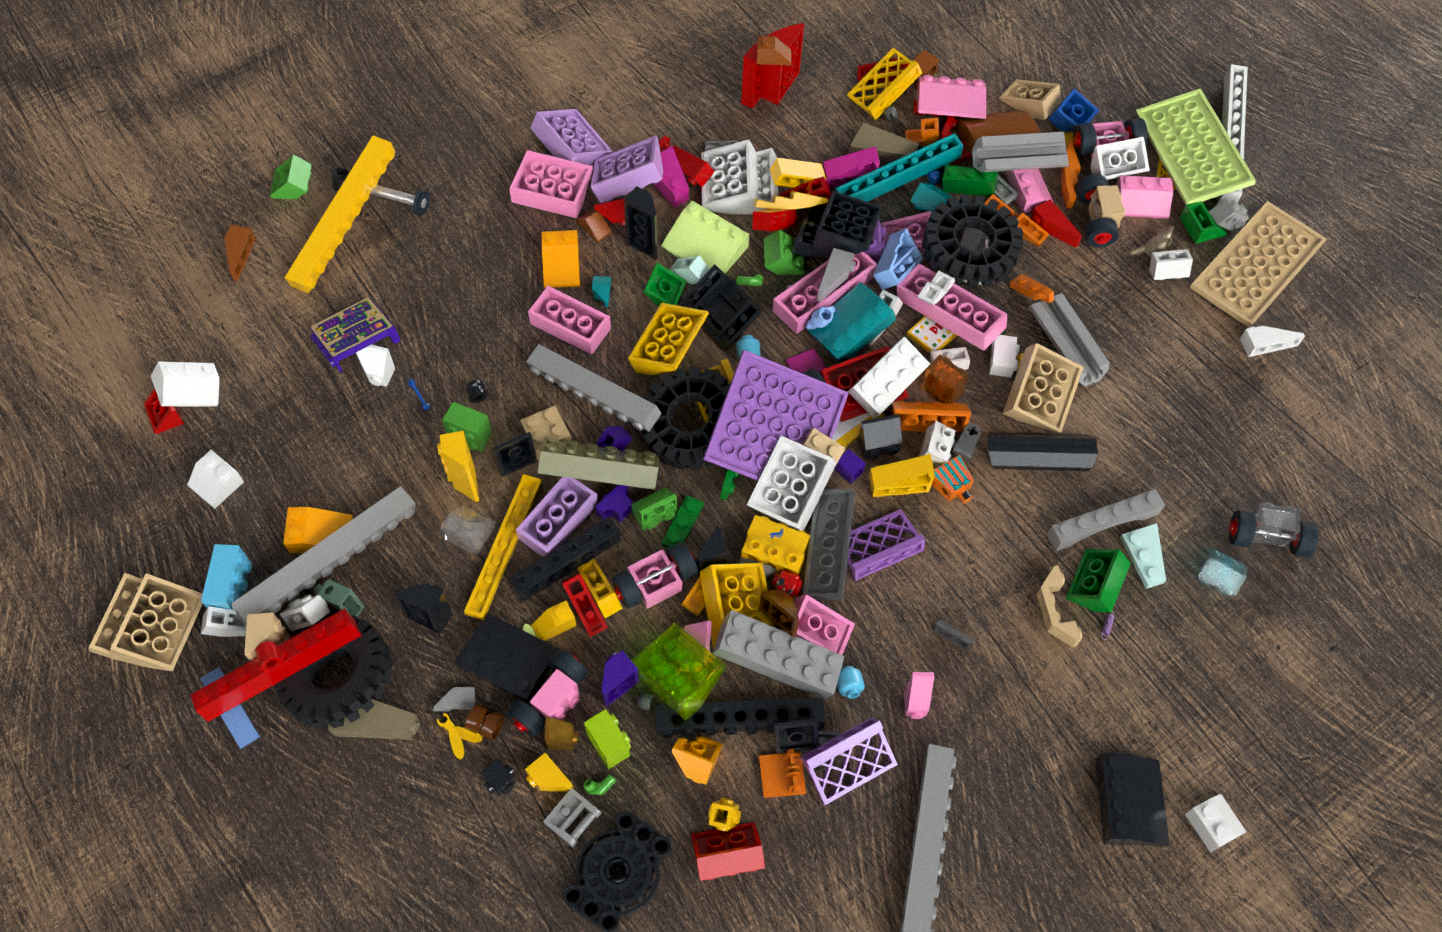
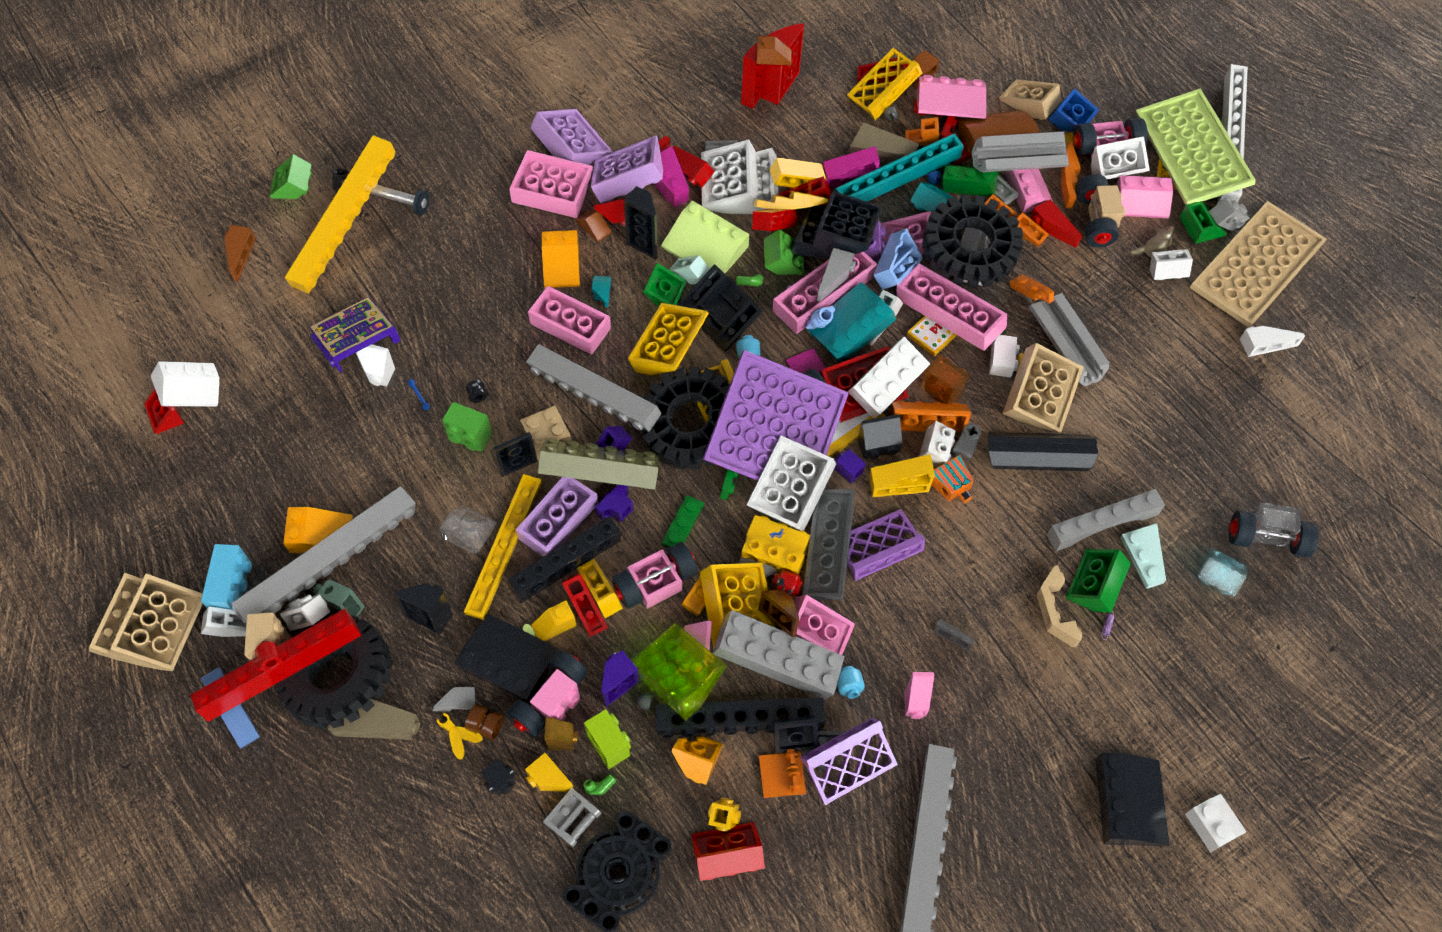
(214, 479): white slope -> none
(458, 463): yellow slope -> none
(655, 508): bright green slope -> none
(713, 552): black slope -> none
(823, 444): tan plate -> none
(937, 288): white slope -> none
(958, 356): white slope -> none

